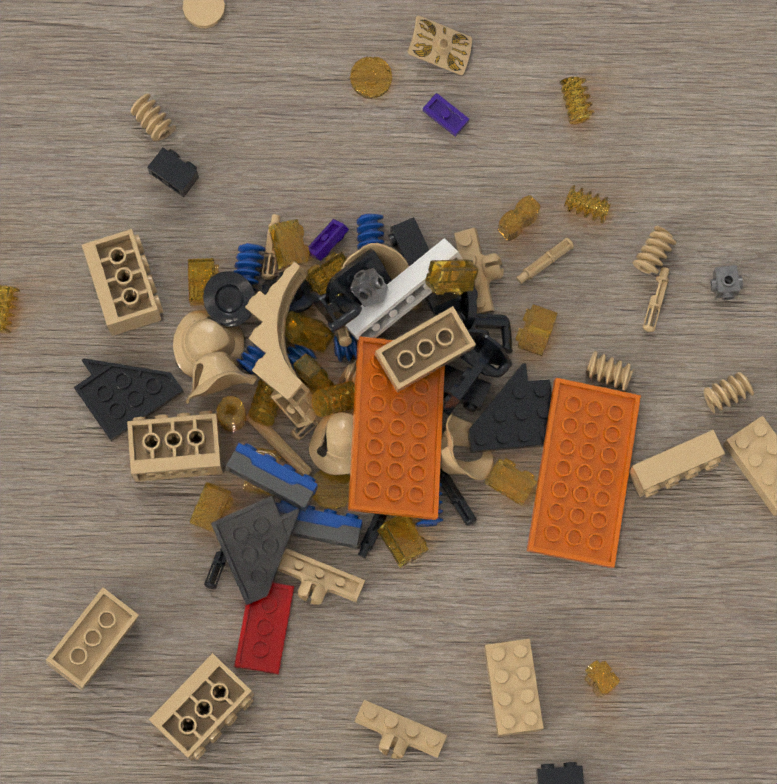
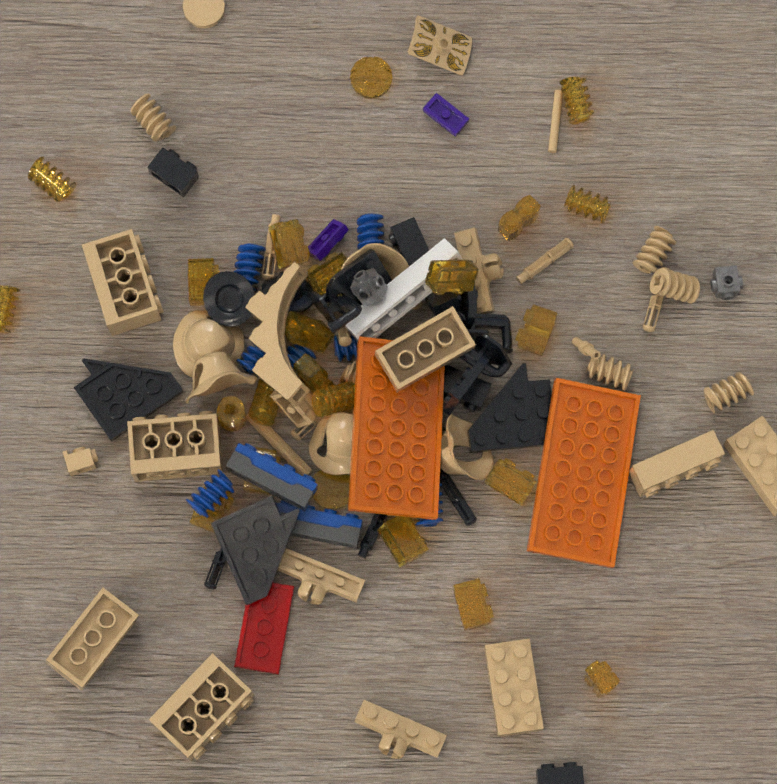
(50, 181): none -> clear yellow piece
(80, 460): none -> tan brick
(211, 494): none -> blue piece
(472, 604): none -> clear yellow brick
(555, 121): none -> tan bar
(586, 348): none -> tan bar
(675, 285): none -> tan piece

